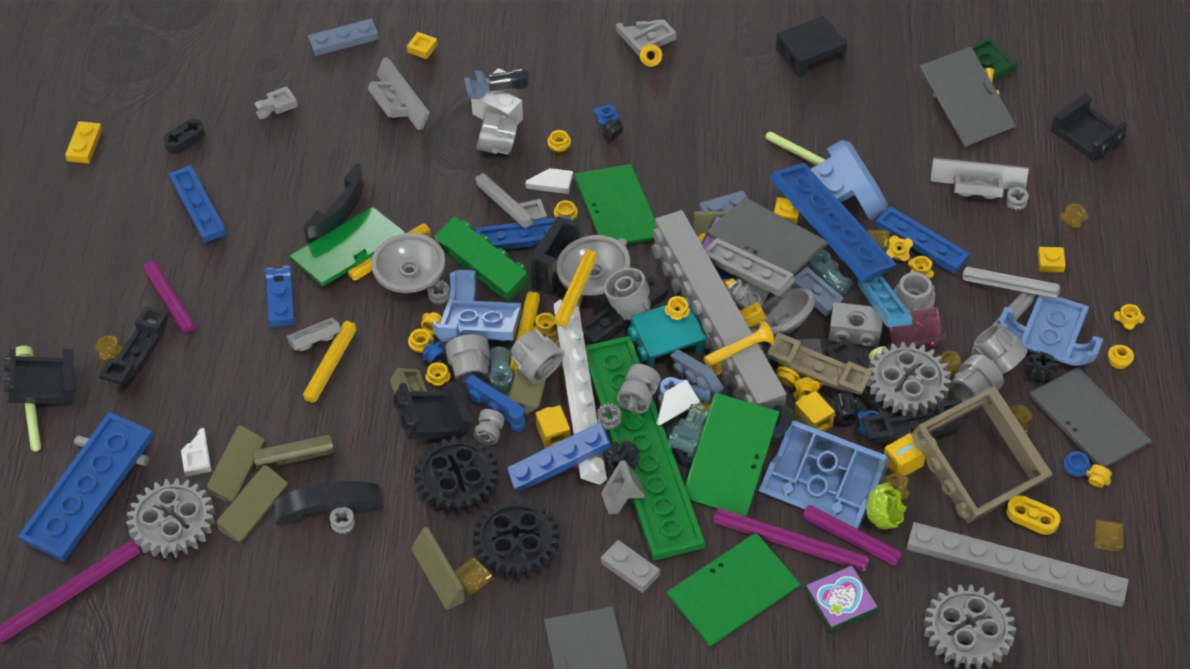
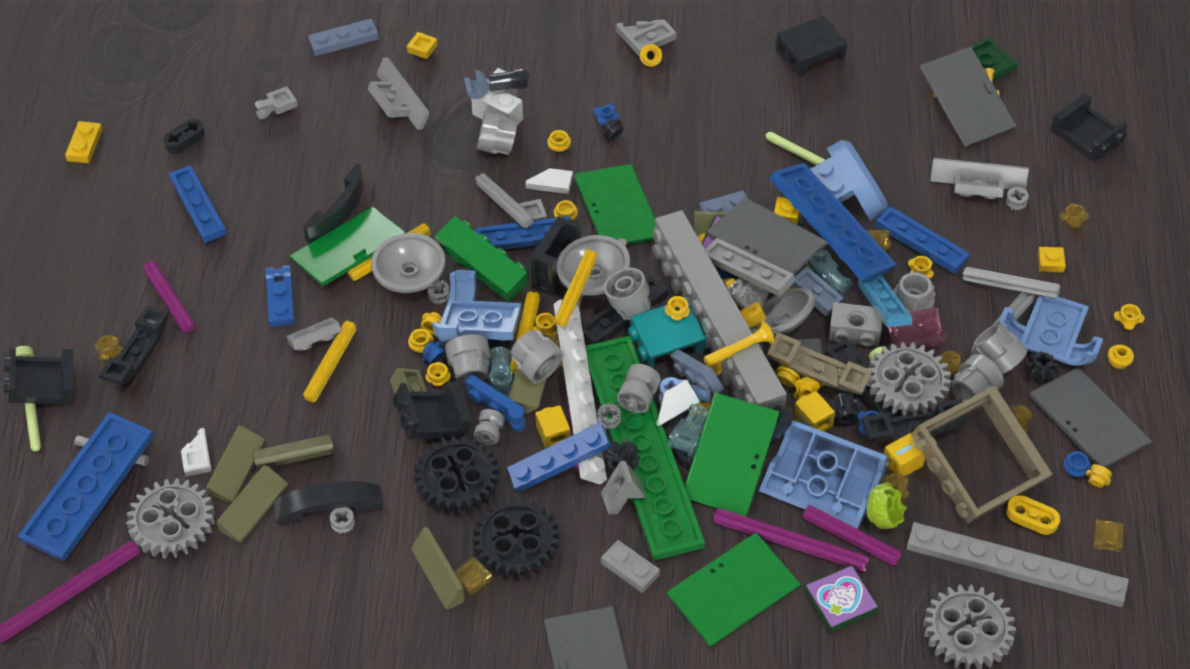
(902, 254): yellow plate -> none

